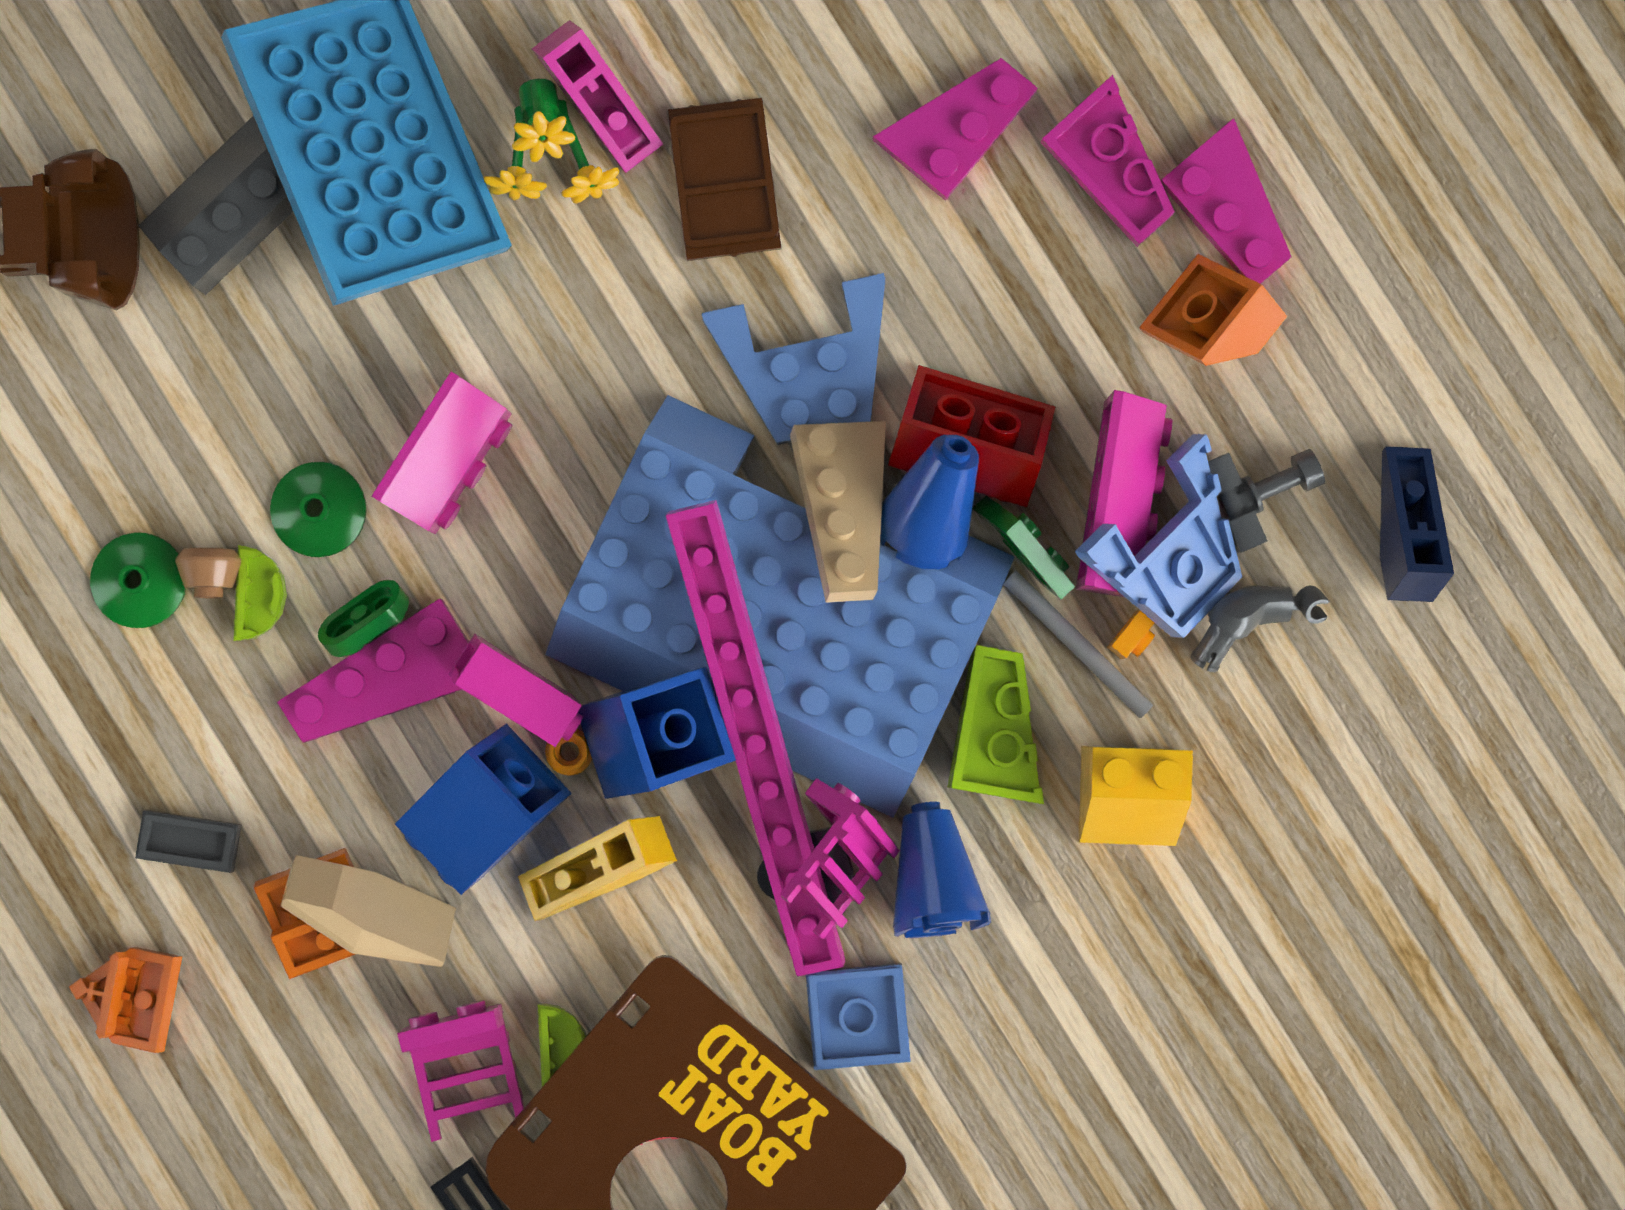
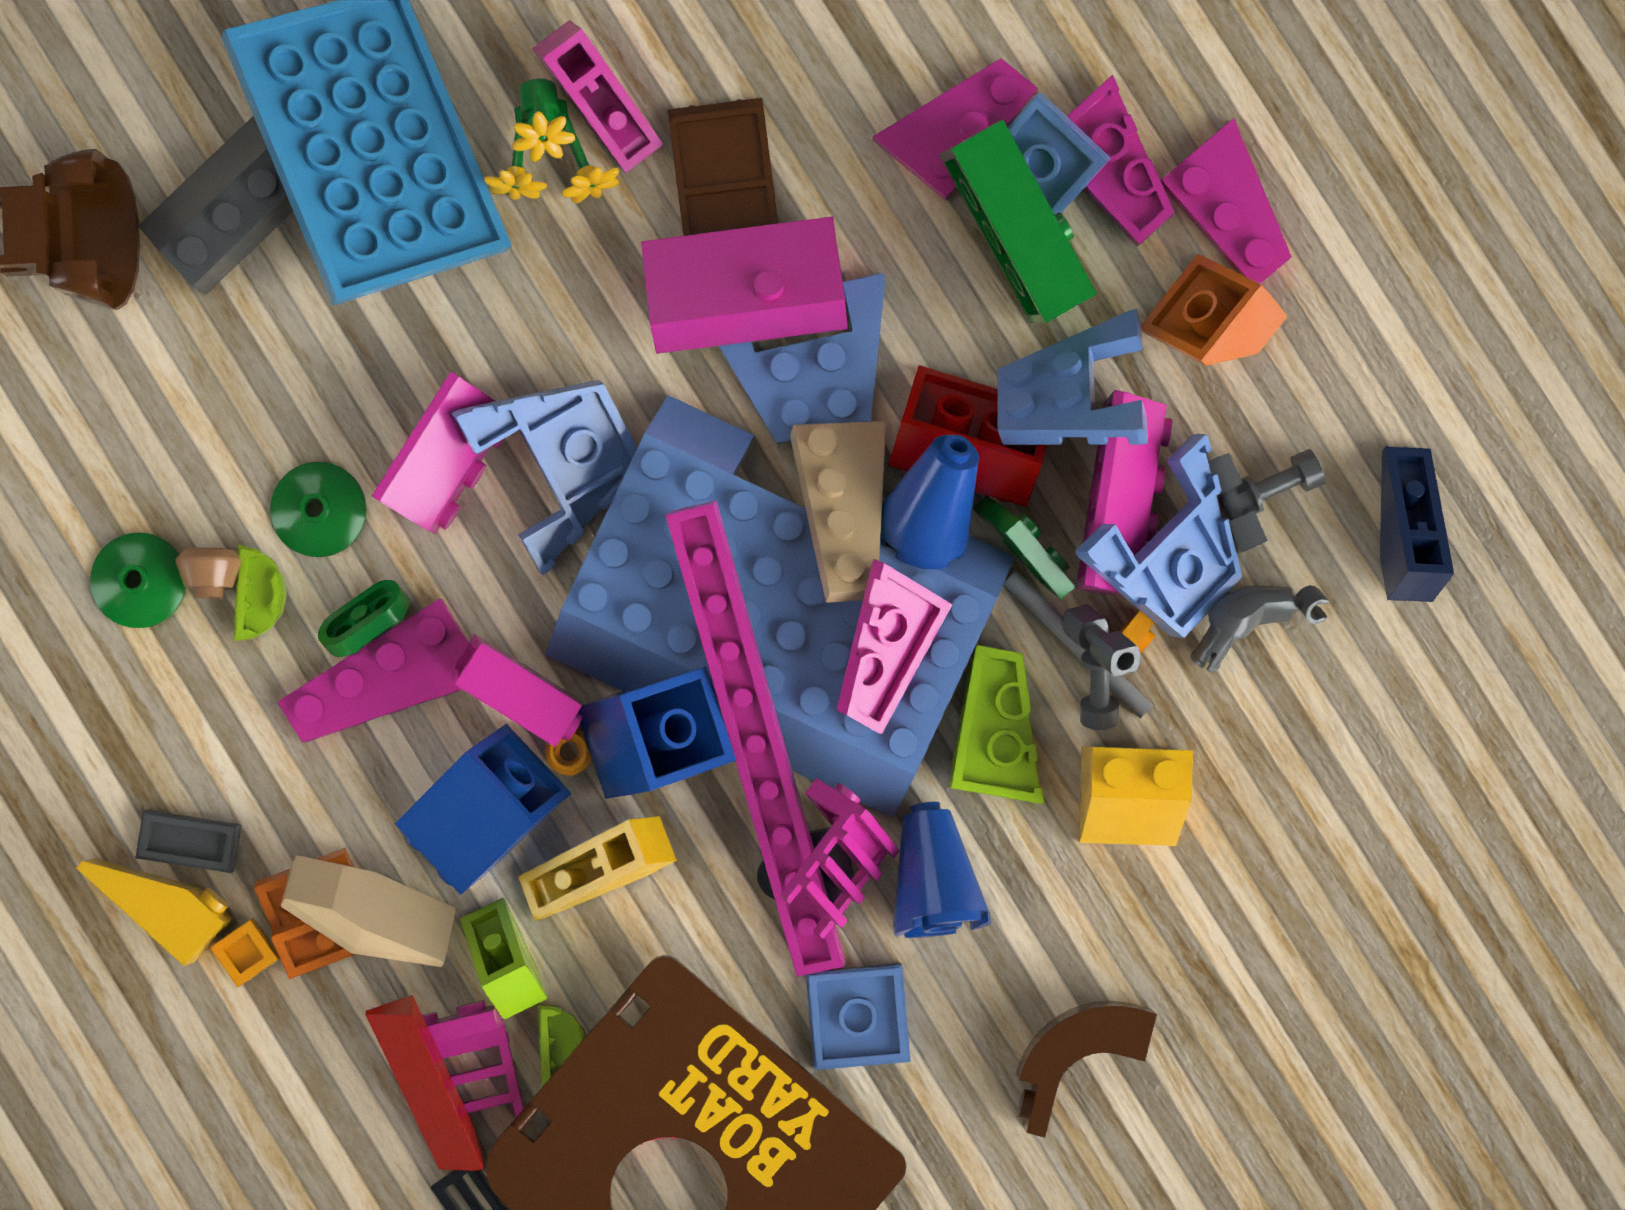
(132, 997): orange slope -> none
(170, 911): none -> yellow slope
(245, 952): none -> light orange plate
(427, 1085): none -> red slope
(502, 959): none -> lime slope
(577, 447): none -> medium blue wing
(744, 285): none -> dark pink brick
(888, 644): none -> wing
(1018, 223): none -> green brick
(1054, 393): none -> medium blue wing
(1056, 151): none -> medium blue tile
(1071, 1036): none -> reddish brown arch
(1103, 656): none -> dark grey bar

